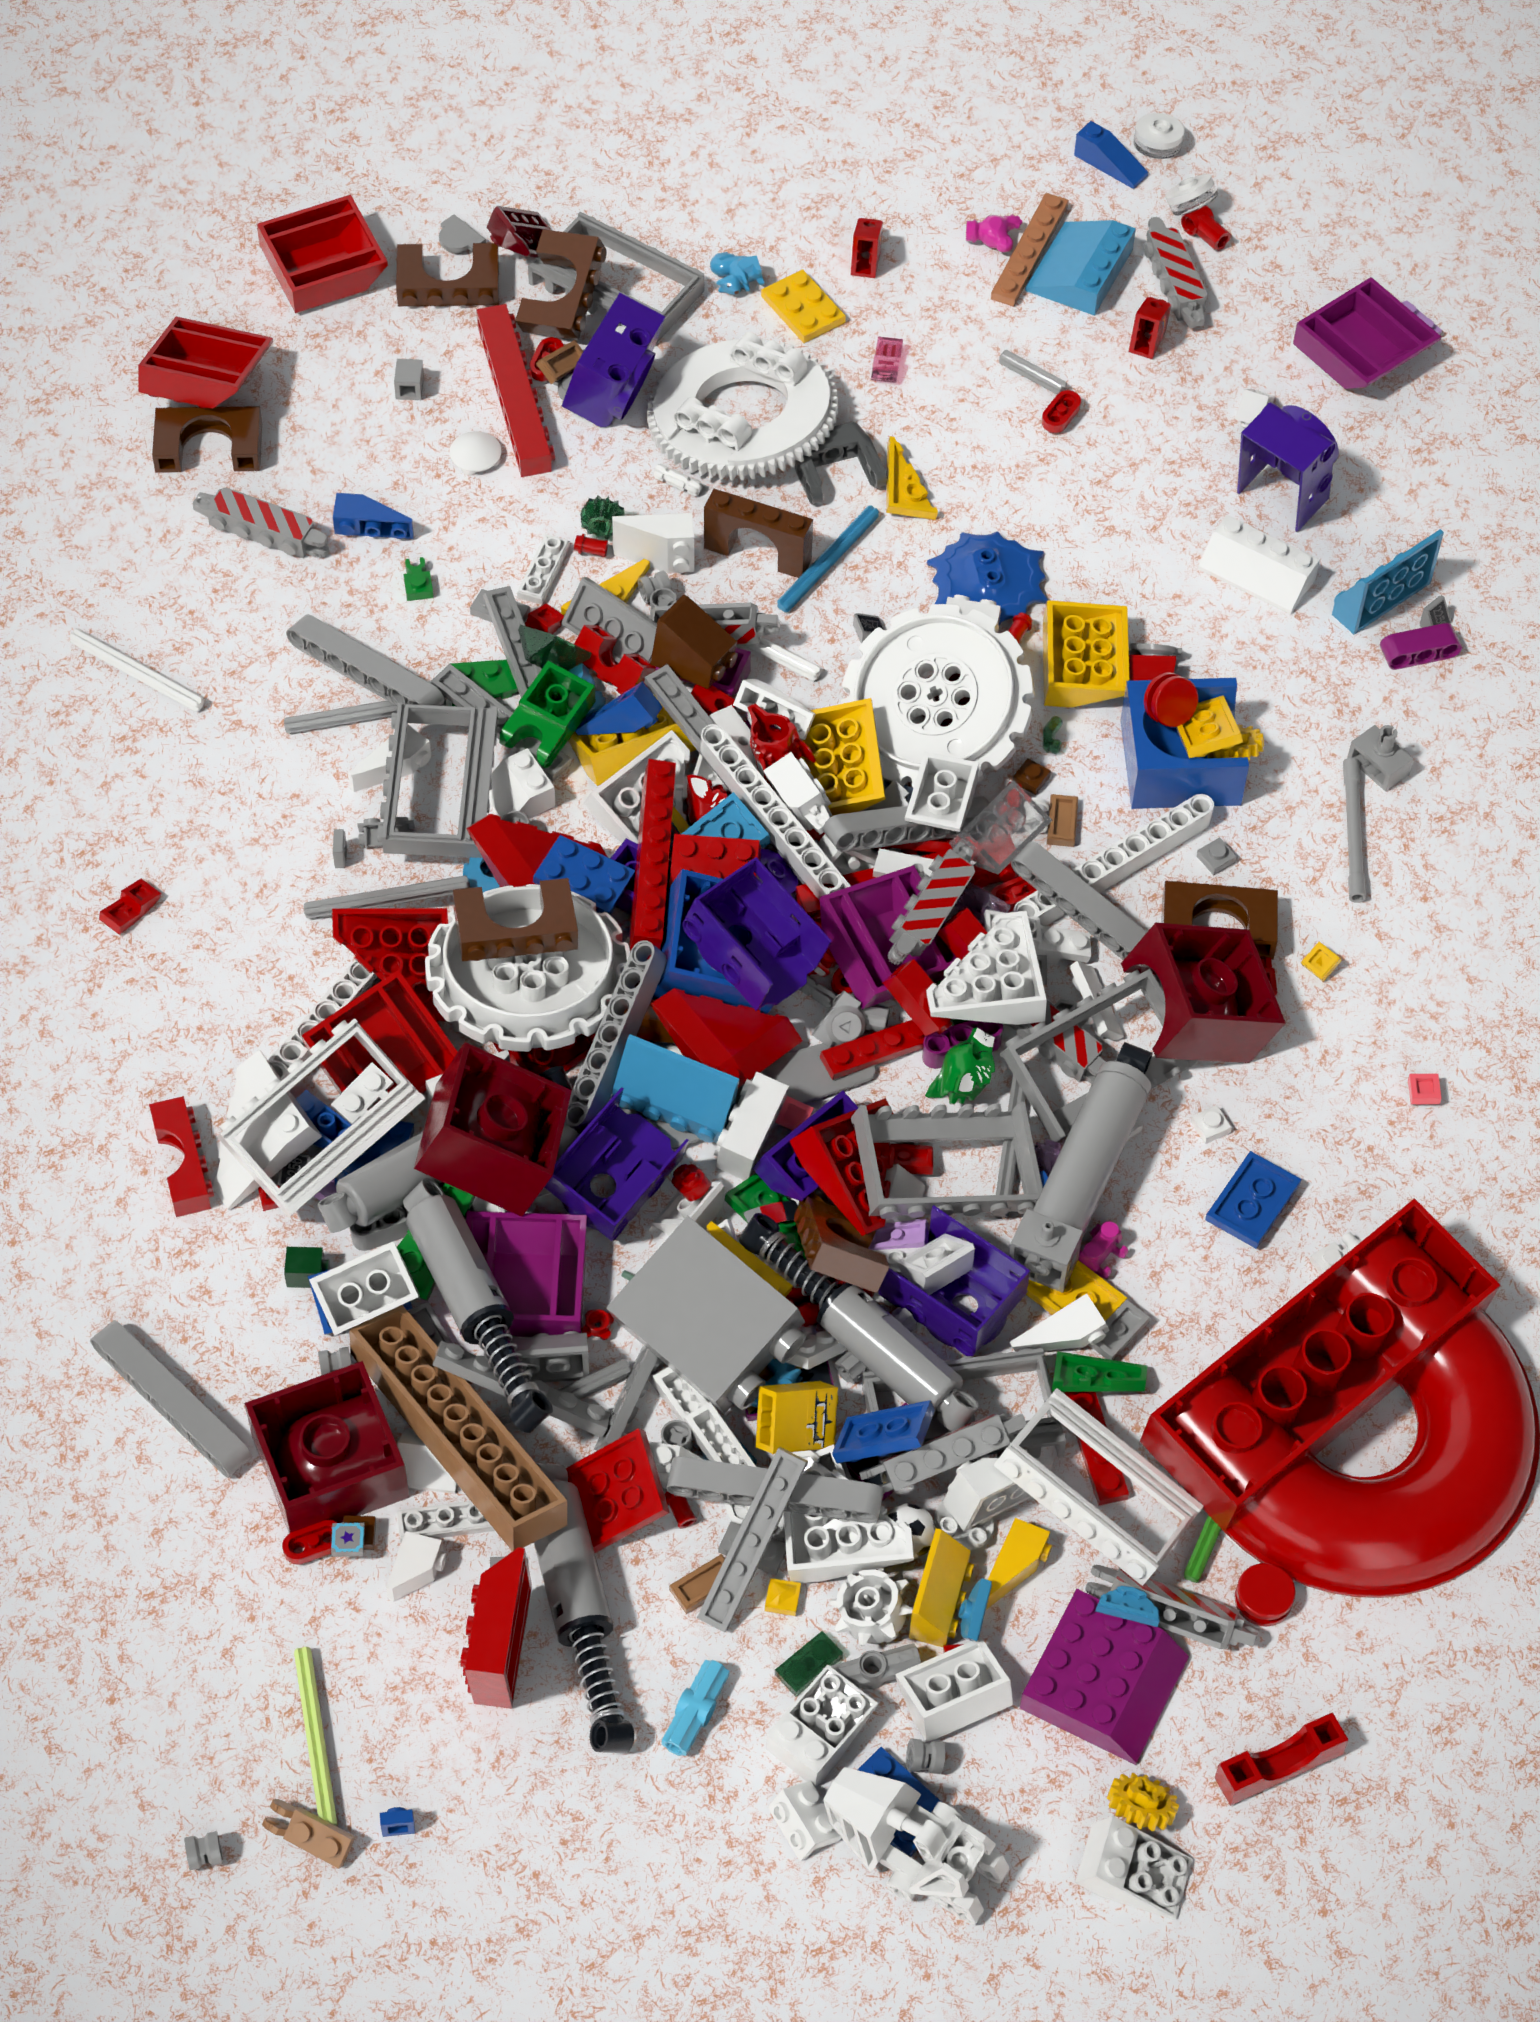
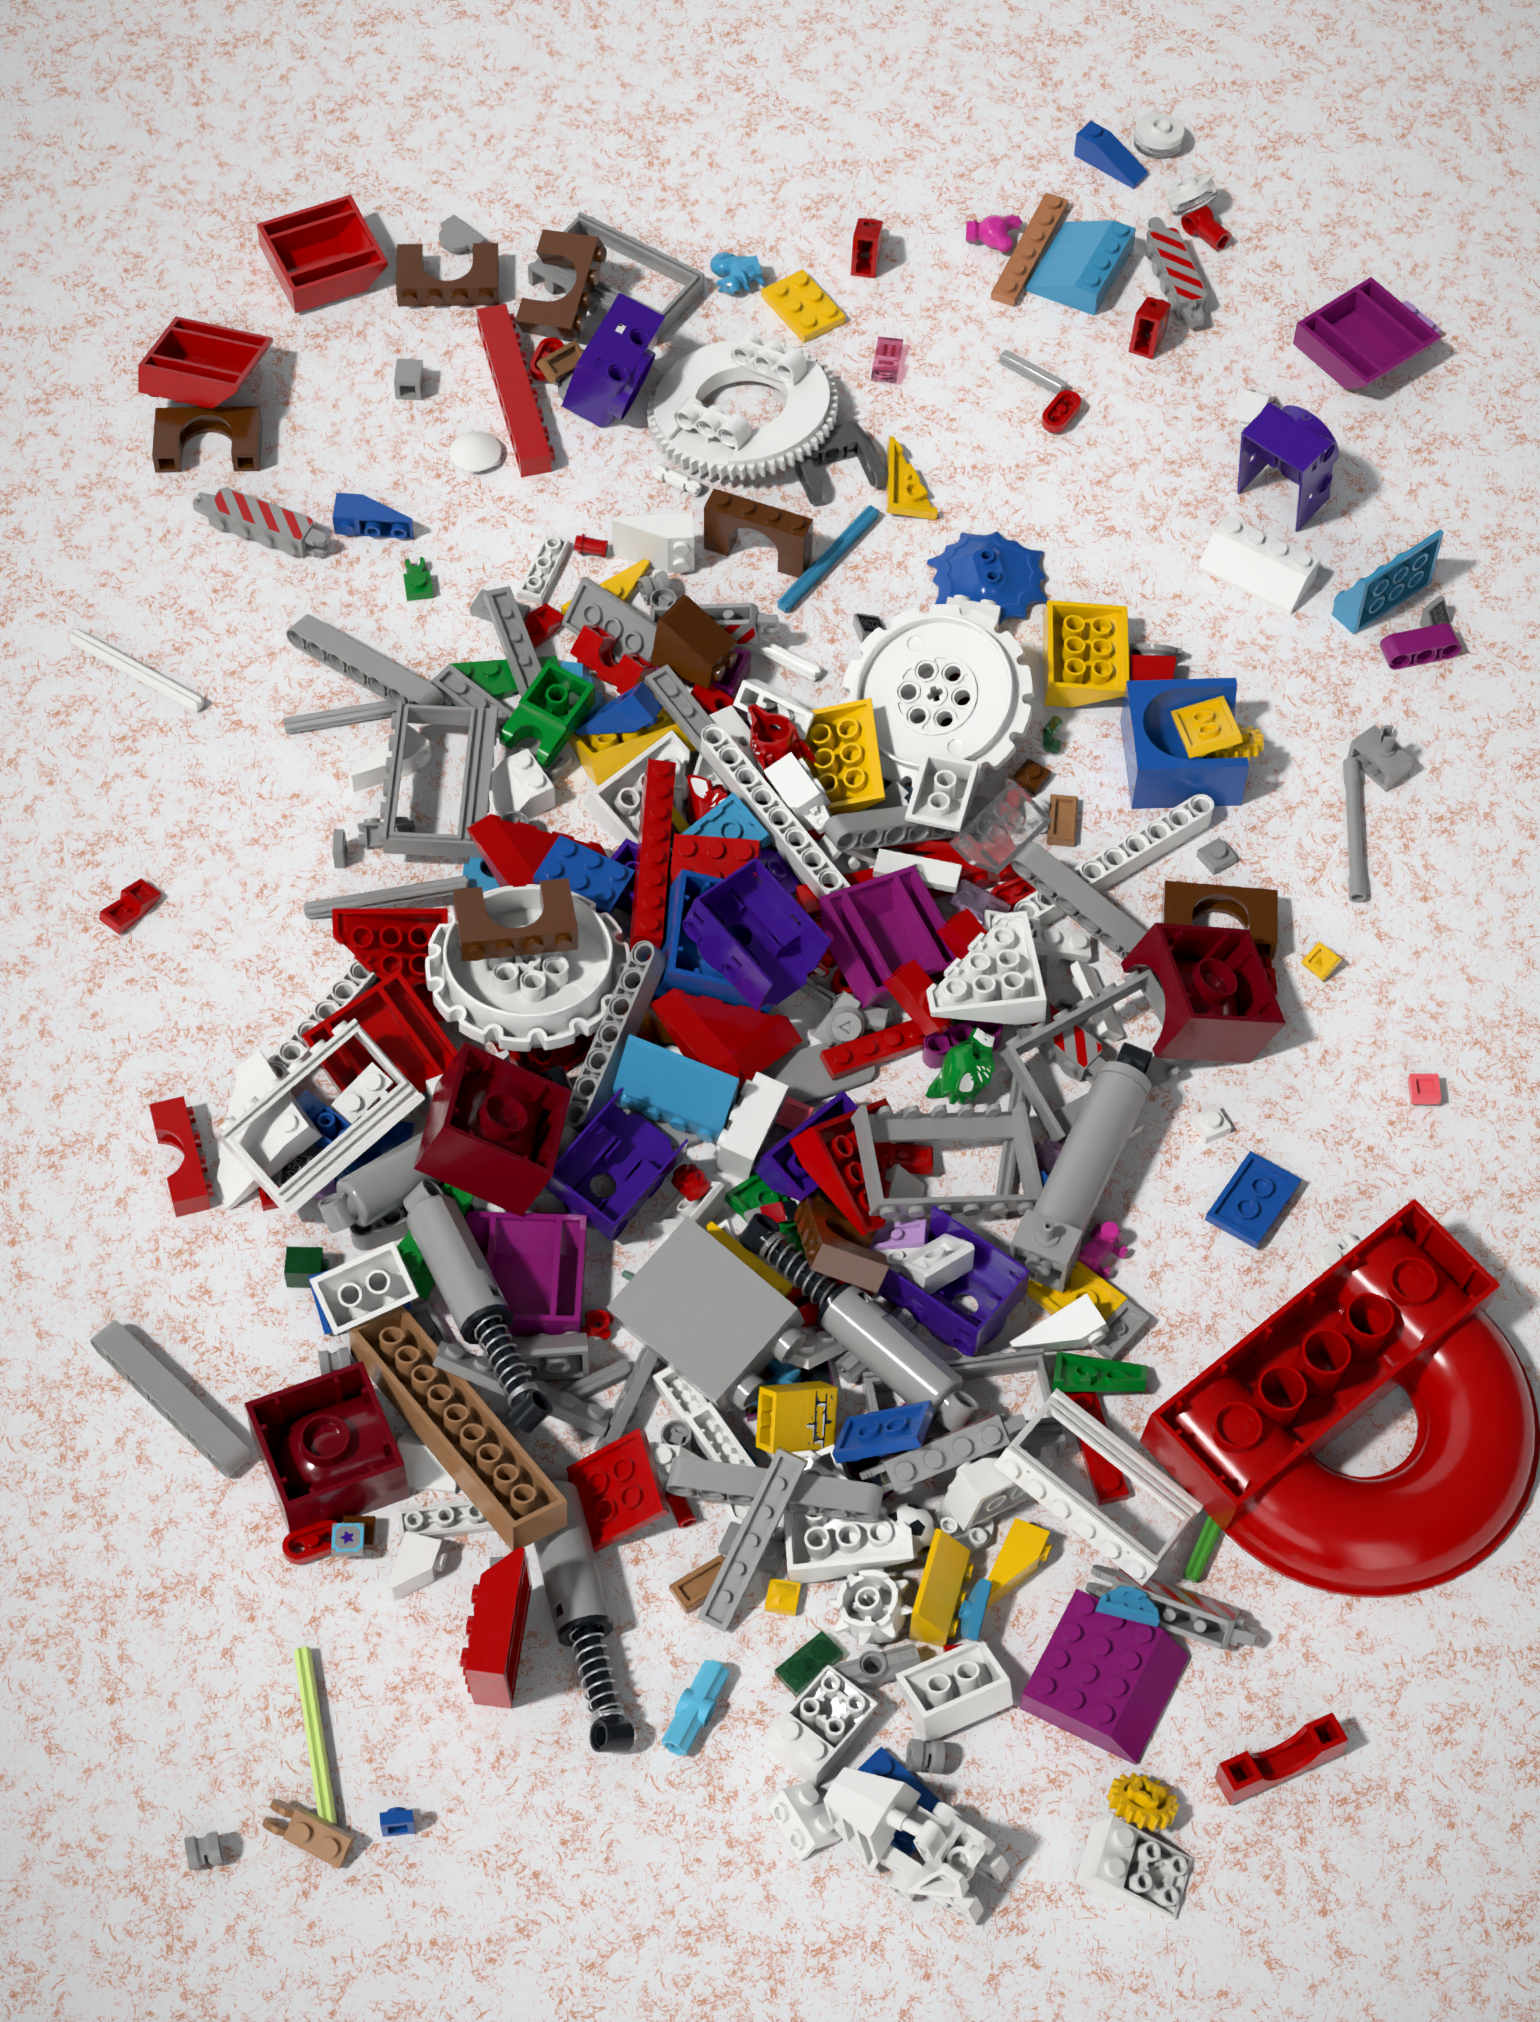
(516, 230): dark red wedge -> none
(545, 647): clear green slope -> none
(597, 516): clear green gear -> none
(932, 904): light grey hinge -> none
(1021, 624): red pin -> none
(1170, 699): red head -> none
(1265, 1594): red head -> none

